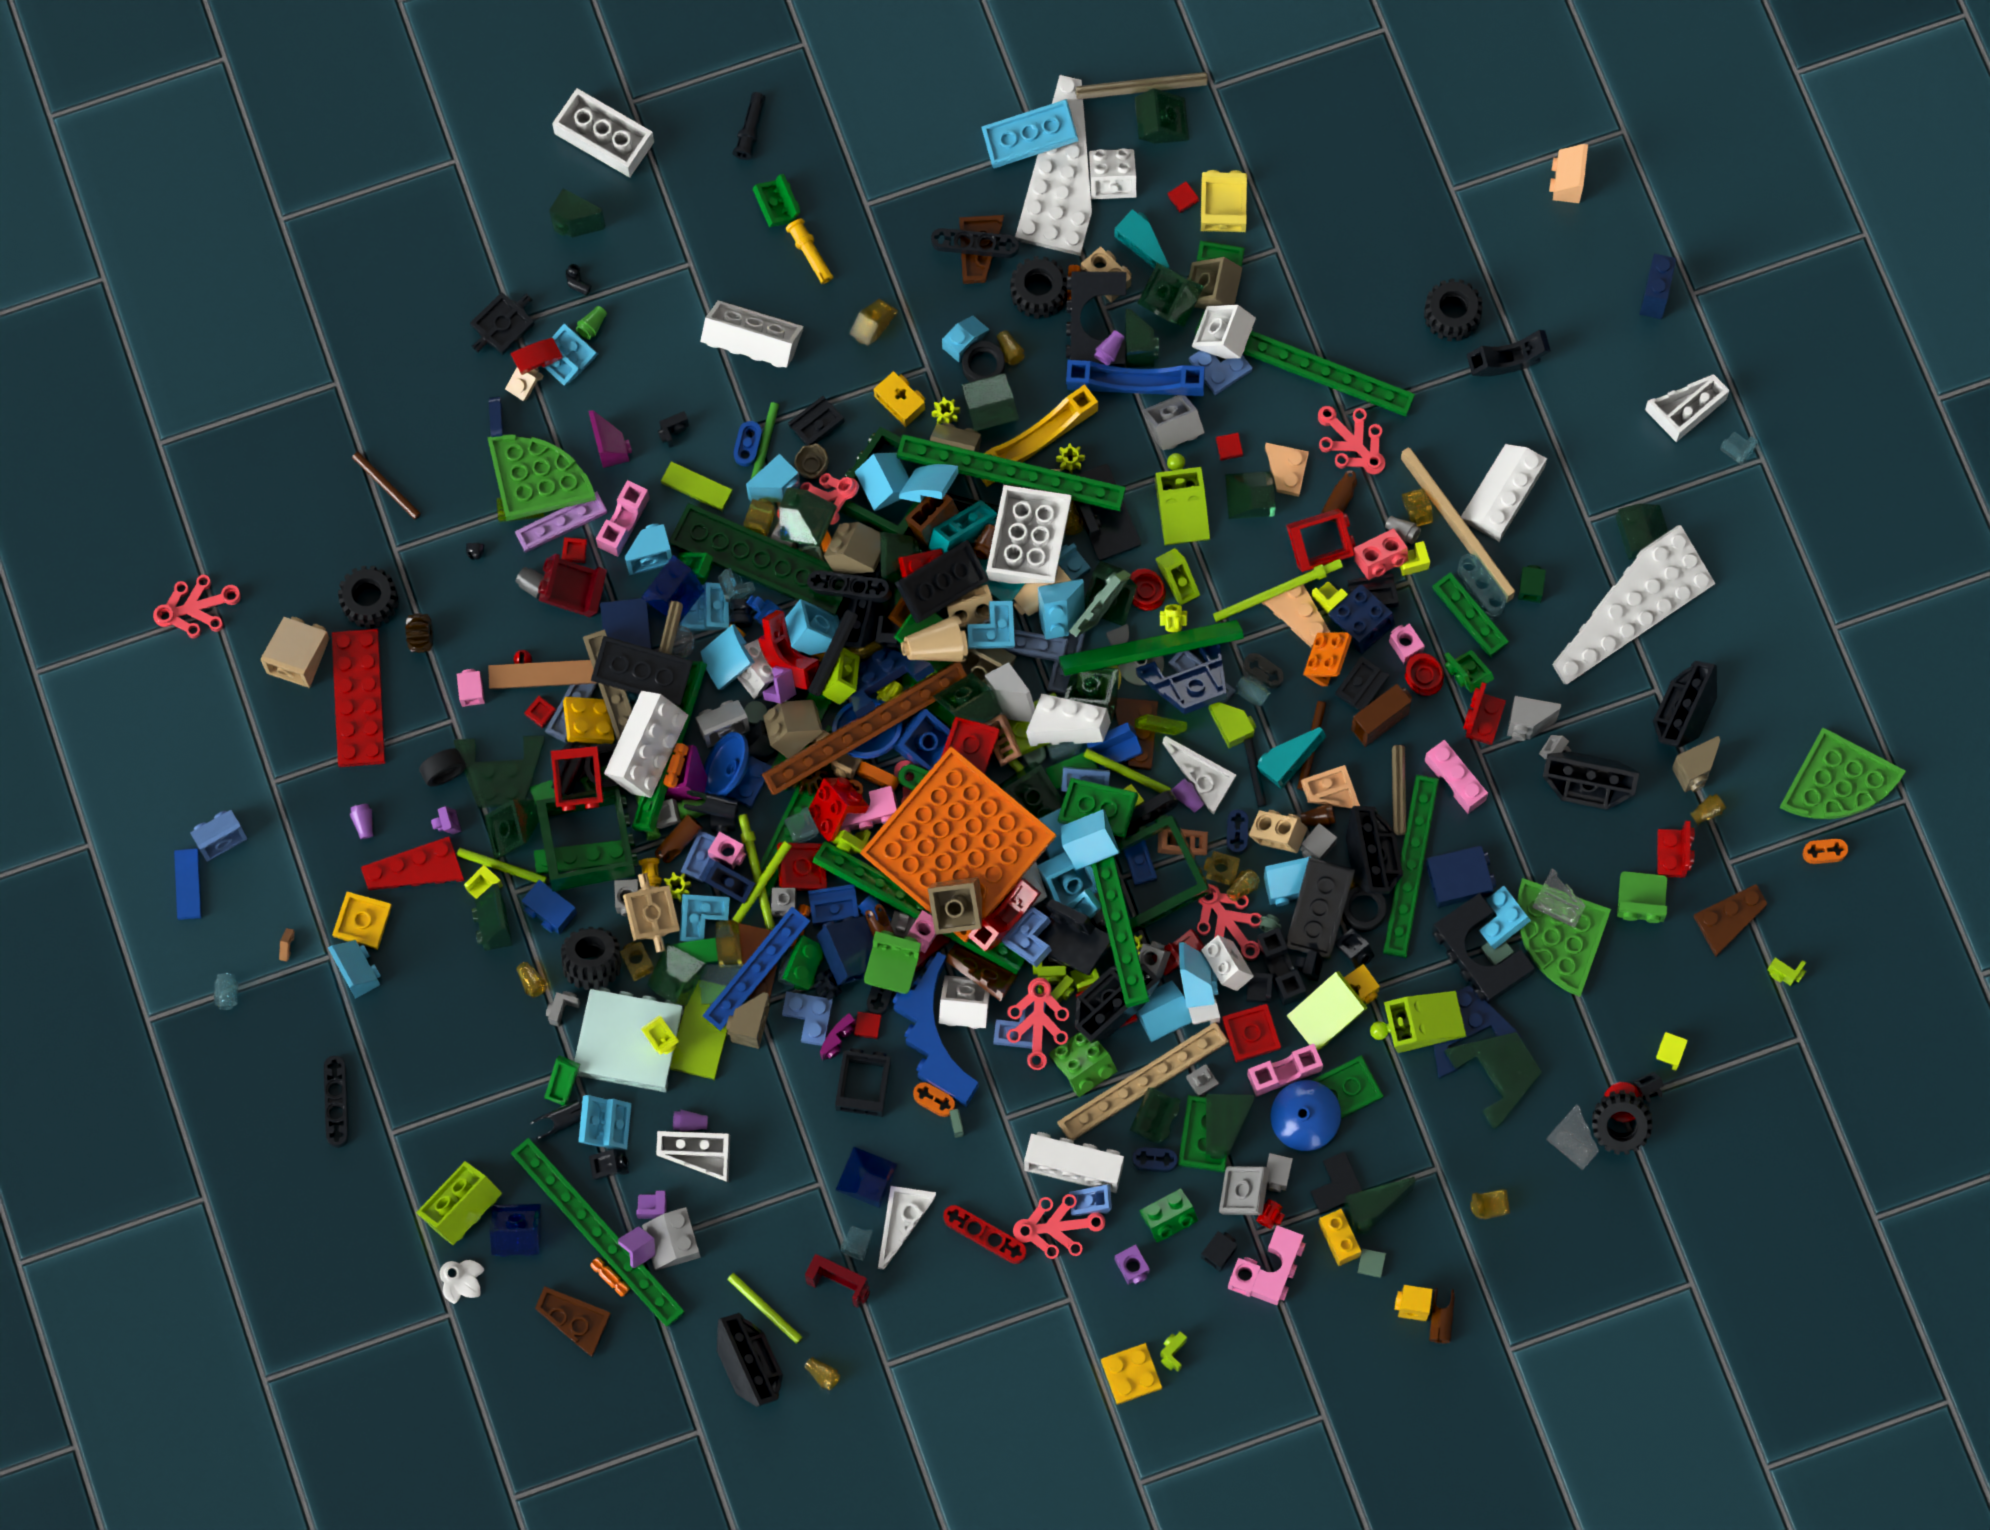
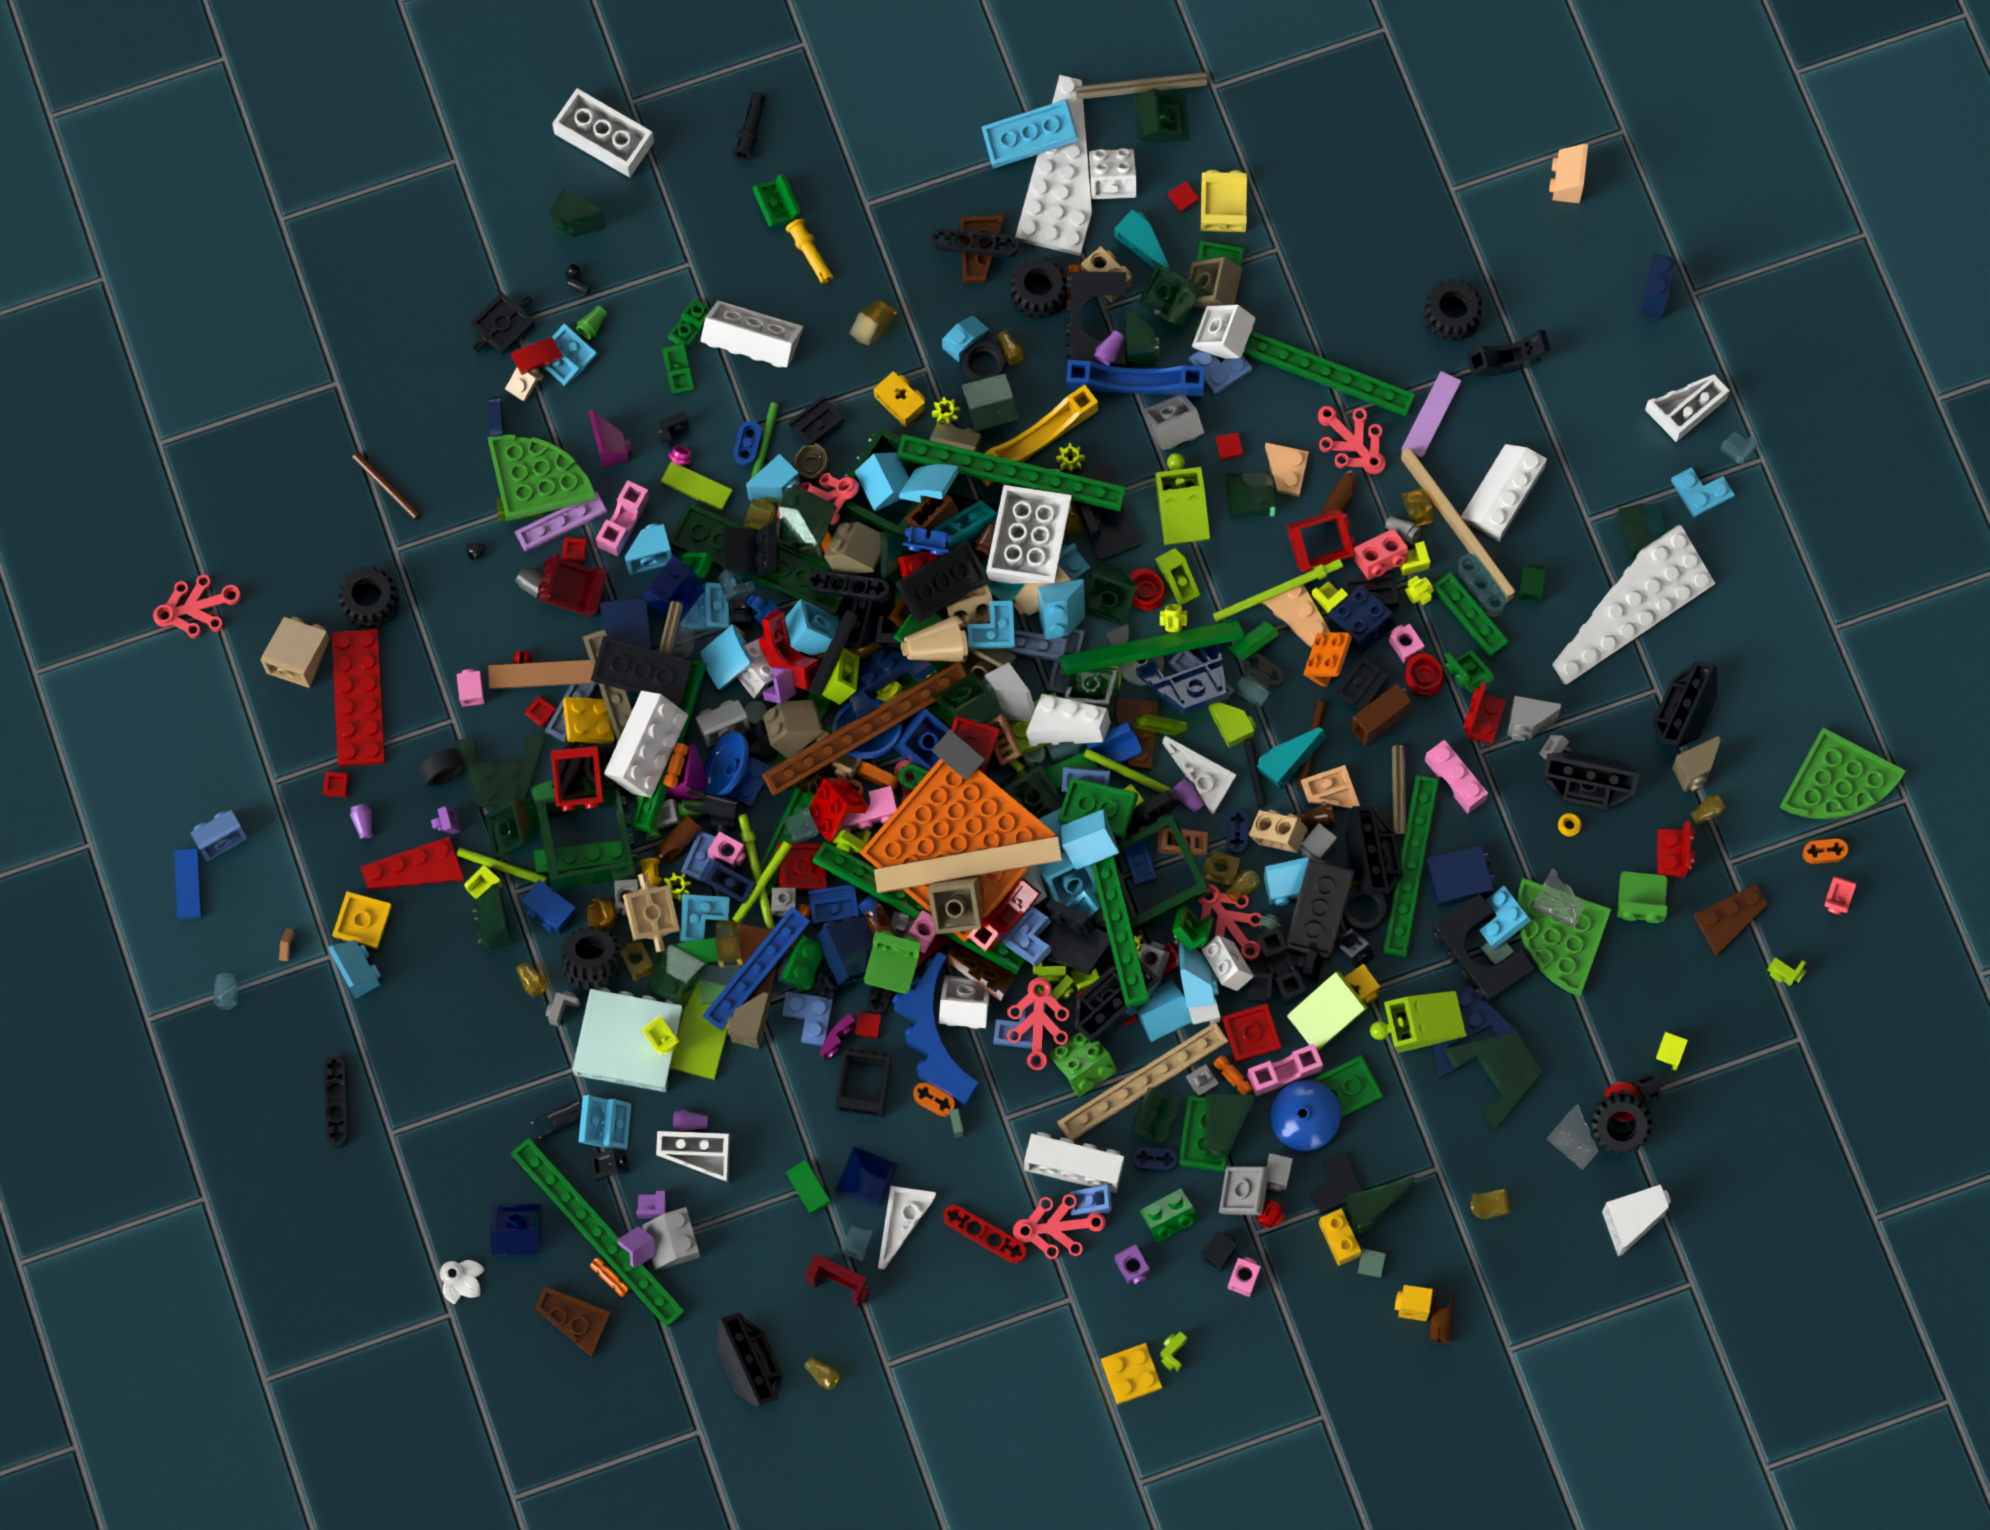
(336, 784): none -> red tile
(419, 633): dark brown gear -> none
(459, 1203): lime slope -> none
(562, 1080): green tile -> none
(602, 914): none -> pearl gold hair
(677, 368): none -> green slope
(680, 455): none -> dark pink plate
(690, 324): none -> green slope
(750, 550): none -> black bracket
(765, 1308): lime bar -> none
(808, 1187): none -> green slope
(918, 540): none -> blue hinge
(958, 755): none -> dark grey panel
(968, 865): none -> tan tile
(1101, 603): sand green wing -> none
(1191, 930): none -> green bracket
(1232, 1075): none -> orange axle
(1254, 641): none -> green tile
(1271, 1285): bright pink arch -> none
(1419, 590): none -> neon yellow gear
(1431, 414): none -> lavender tile
(1574, 819): none -> yellow plate
(1634, 1216): none -> white slope
(1701, 498): none -> medium azure plate
(1839, 895): none -> coral bracket

